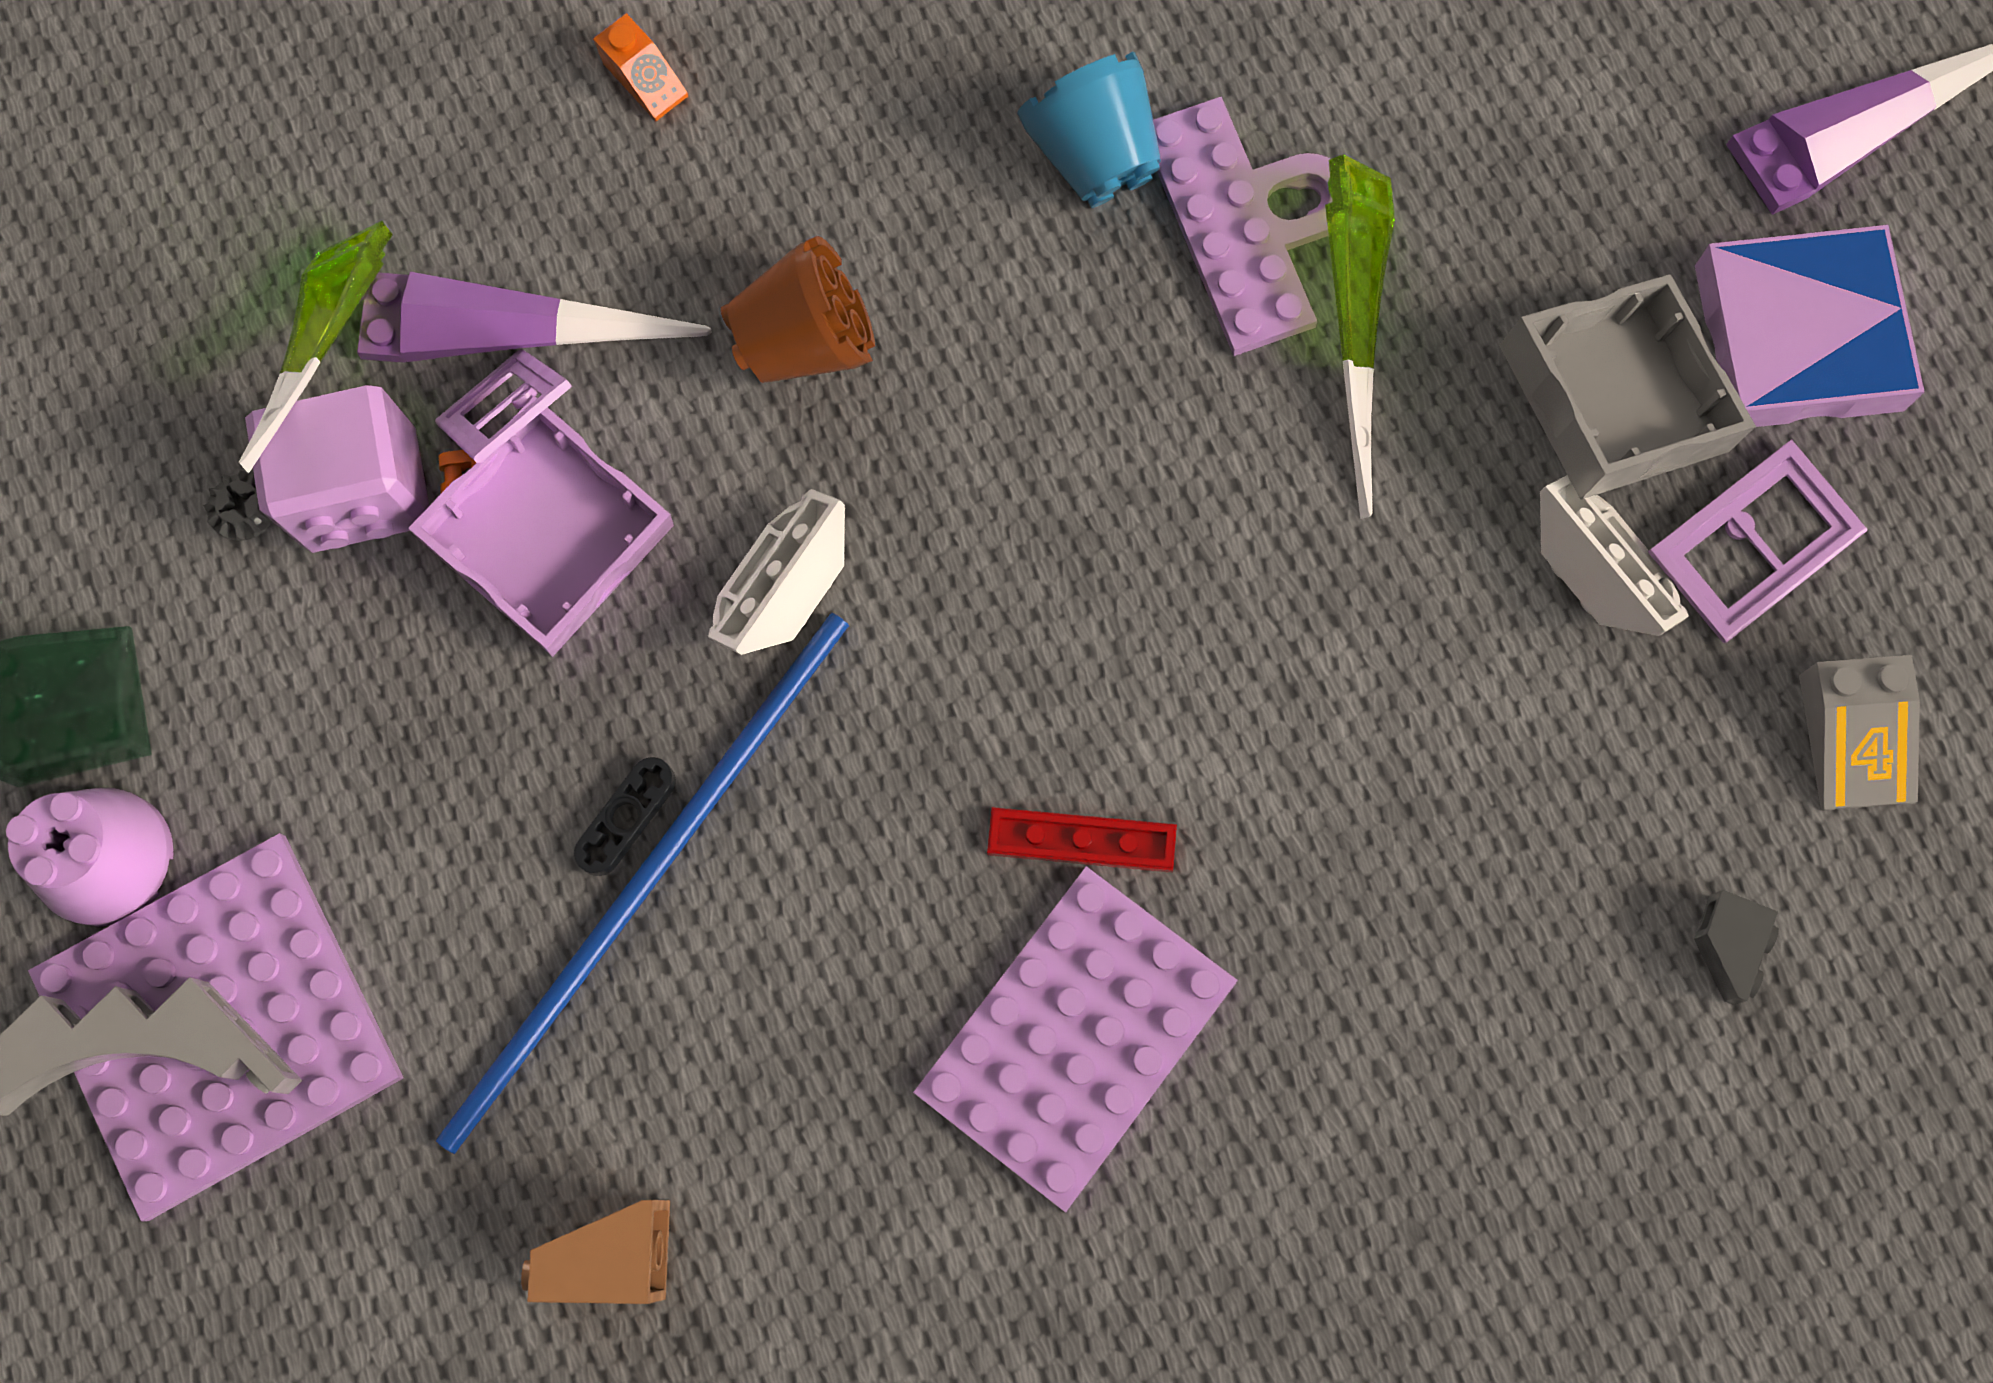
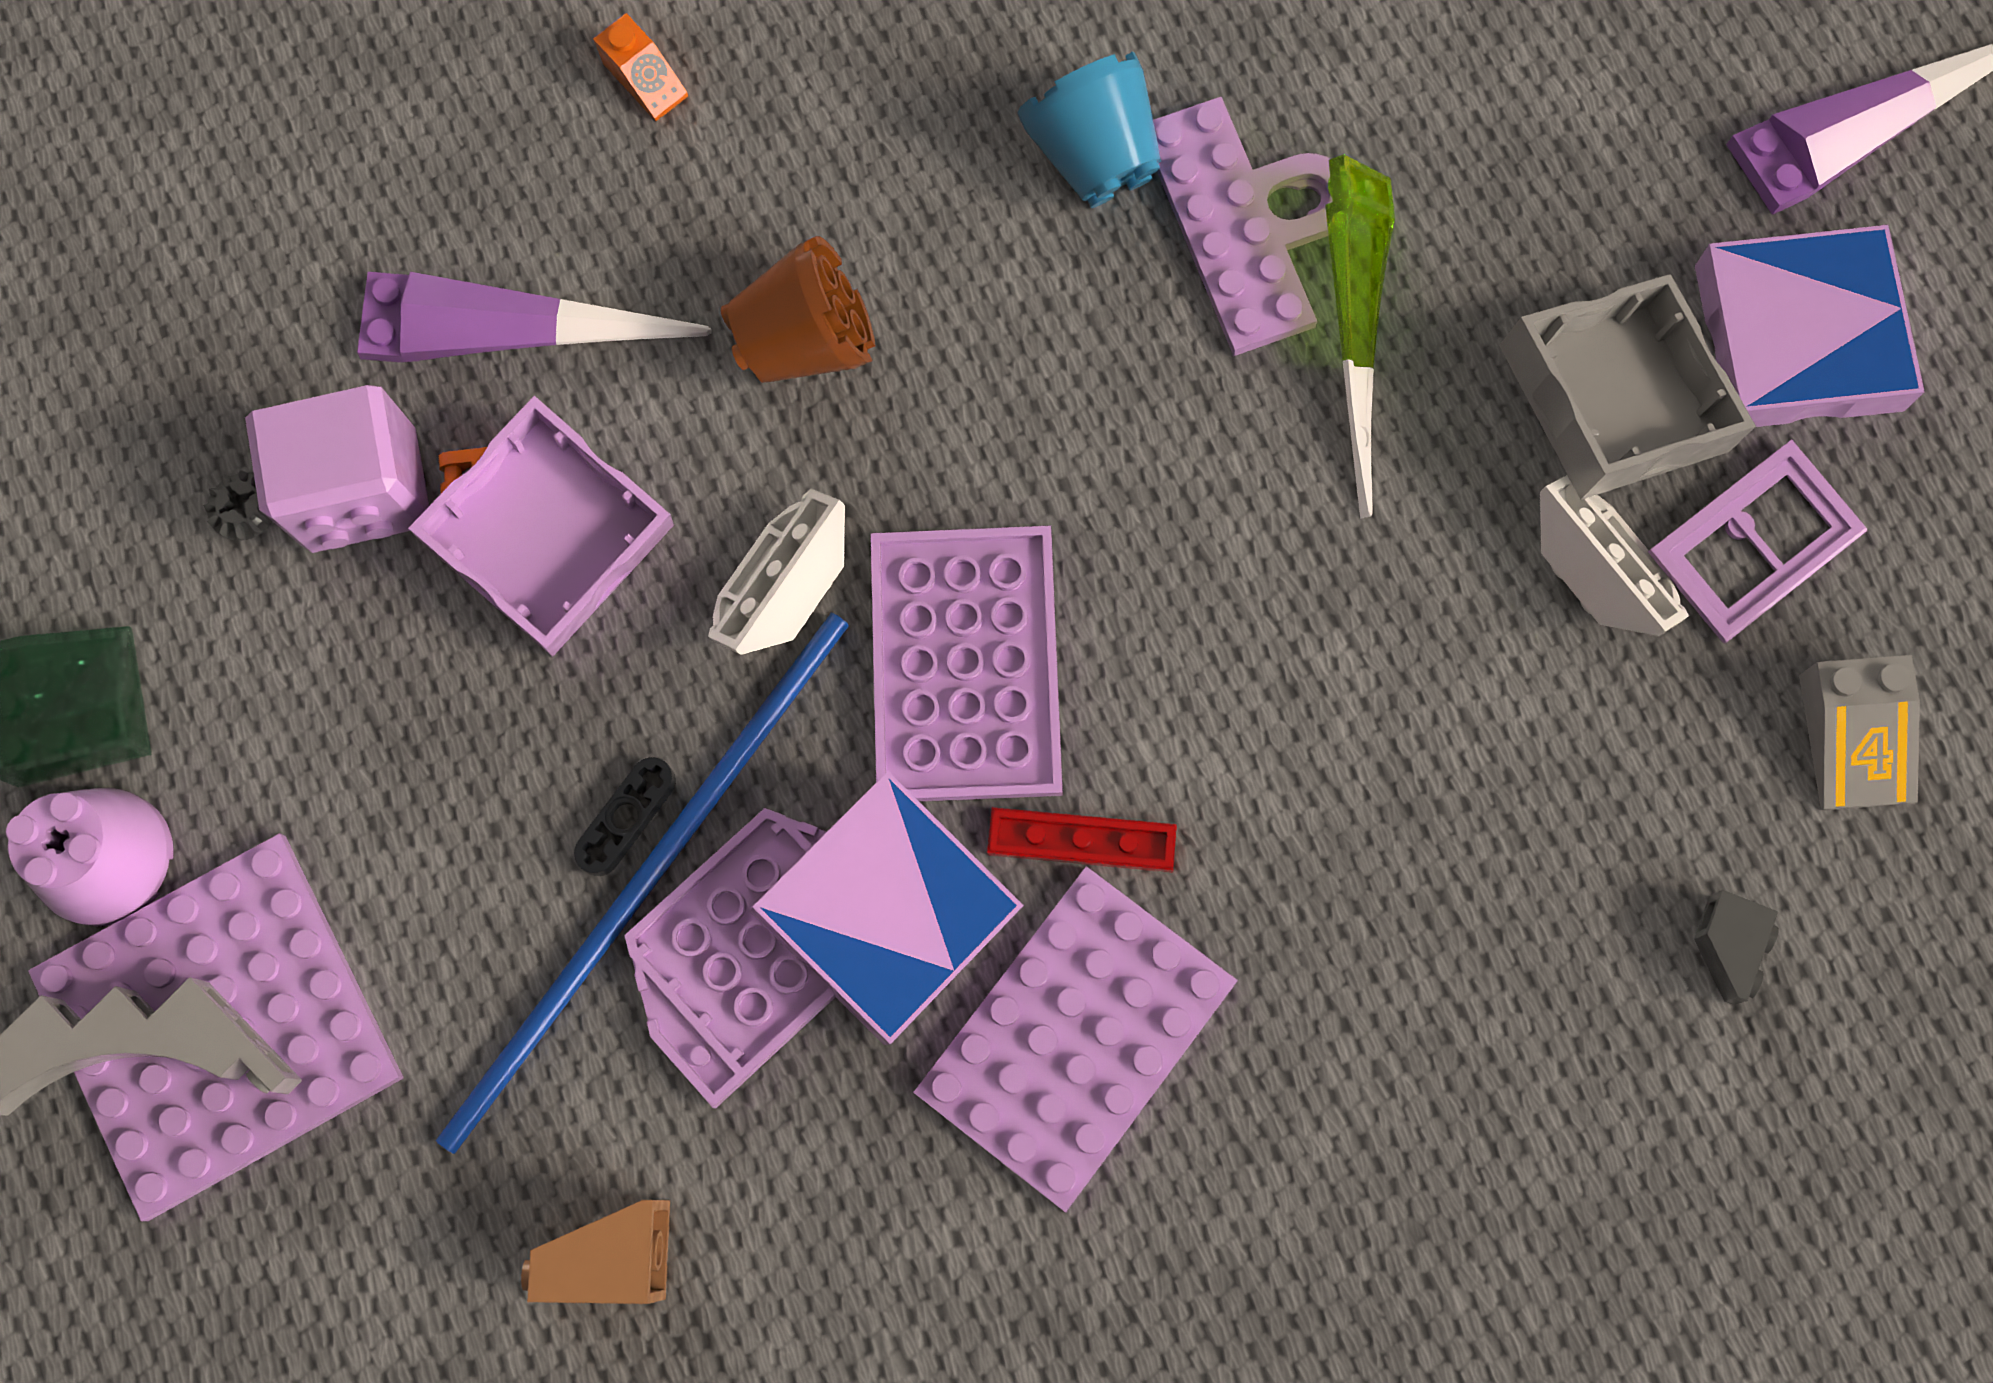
(326, 302): clear neon green plate -> none
(537, 379): lavender door -> none
(713, 975): none -> lavender plate
(886, 908): none -> tile
(966, 663): none -> lavender plate

